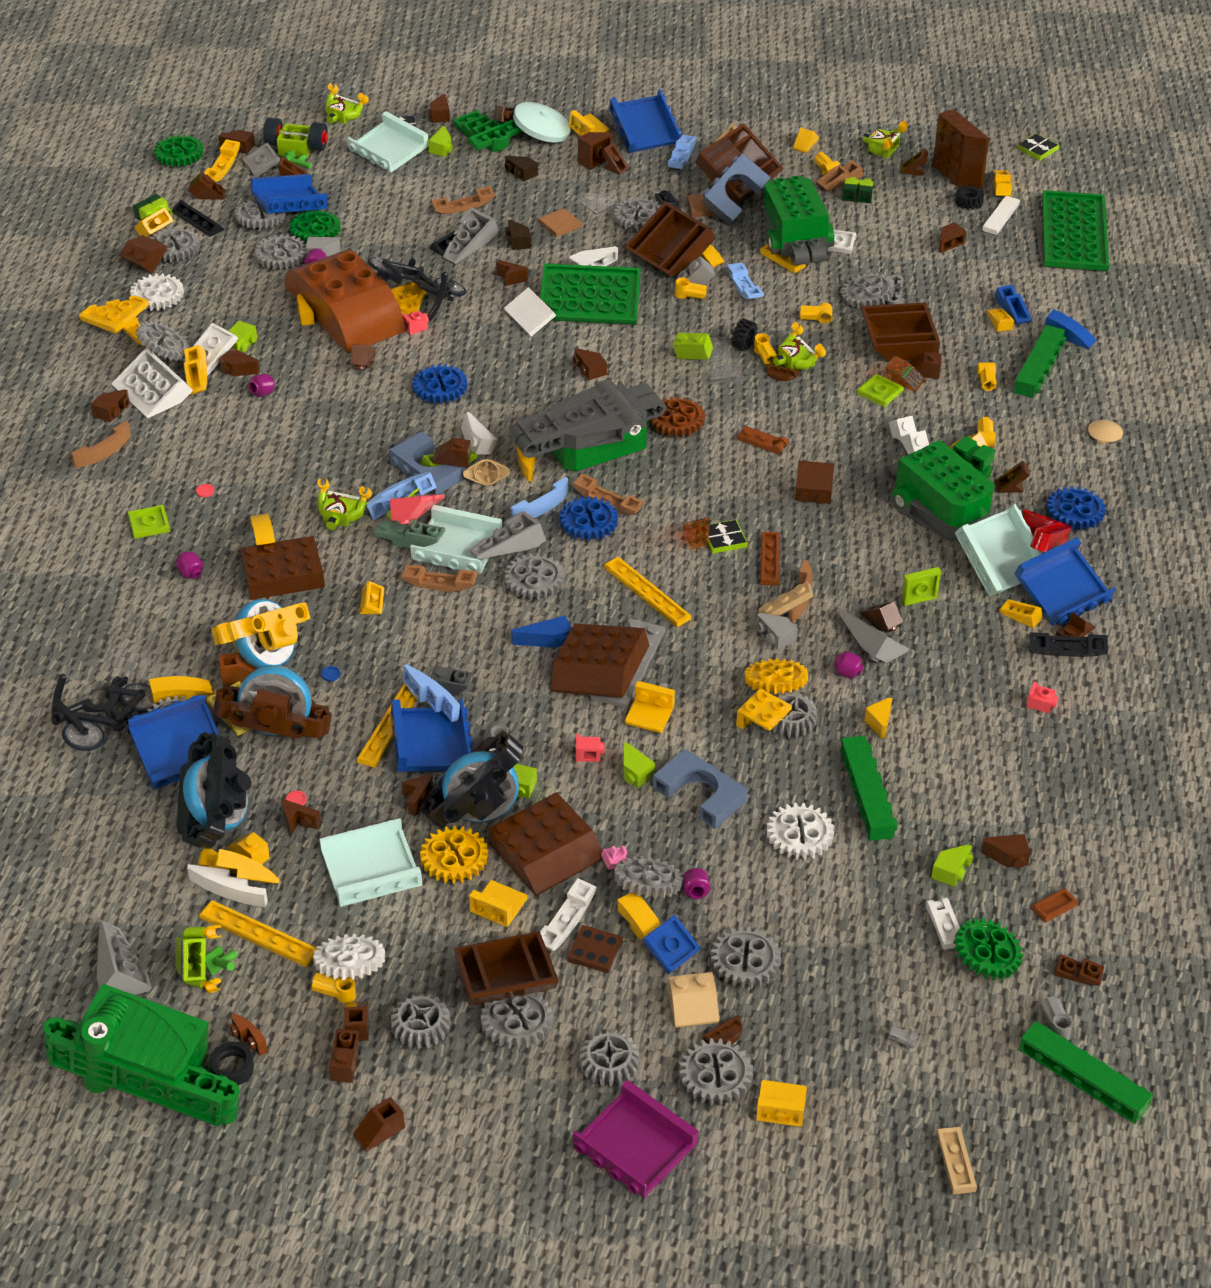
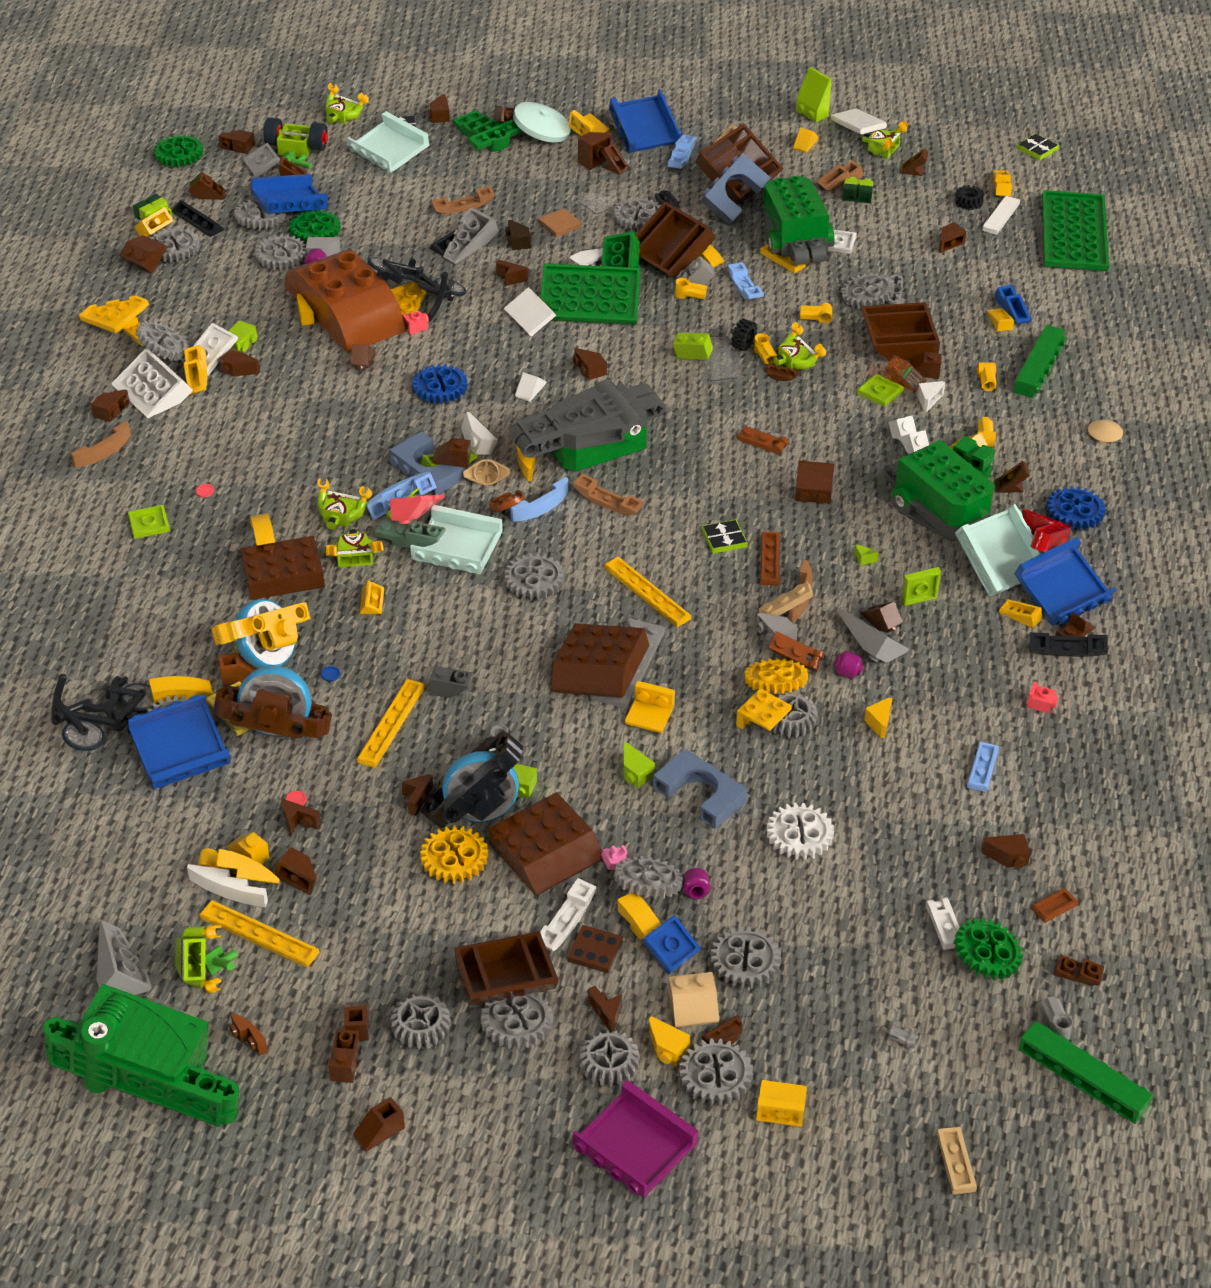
(159, 291): white gear -> none
(189, 565): magenta head -> none
(211, 791): black piece -> none
(225, 160): yellow slope -> none
(232, 1049): black tyre -> none
(261, 385): magenta head -> none
(296, 870): none -> reddish brown slope
(341, 989): yellow piece -> none
(349, 956): white gear -> none
(354, 549): none -> torso
(370, 862): light aqua panel -> none
(428, 738): blue panel -> none
(429, 690): light blue slope -> none
(439, 581): medium nougat slope -> none
(440, 143): lime slope -> none
(497, 903): yellow bracket -> none
(506, 501): none -> dark orange tile
(518, 534): light grey wedge -> none
(521, 167): dark brown slope -> none
(529, 386): none -> white slope
(542, 634): blue slope -> none
(577, 522): blue gear -> none
(588, 748): coral brick -> none
(606, 1009): none -> reddish brown slope
(621, 250): none -> green slope
(668, 1041): none -> yellow slope
(679, 417): dark orange gear -> none
(696, 533): clear orange slope -> none
(697, 208): medium nougat tile -> none
(794, 650): none -> dark orange plate
(814, 96): none -> lime slope
(825, 162): yellow piece -> none
(858, 121): none -> white tile
(865, 555): none -> lime slope
(868, 788): green brick -> none
(930, 393): none -> white slope
(951, 865): lime slope -> none
(960, 150): reddish brown slope -> none
(983, 766): none -> light blue tile
(1073, 330): blue slope -> none

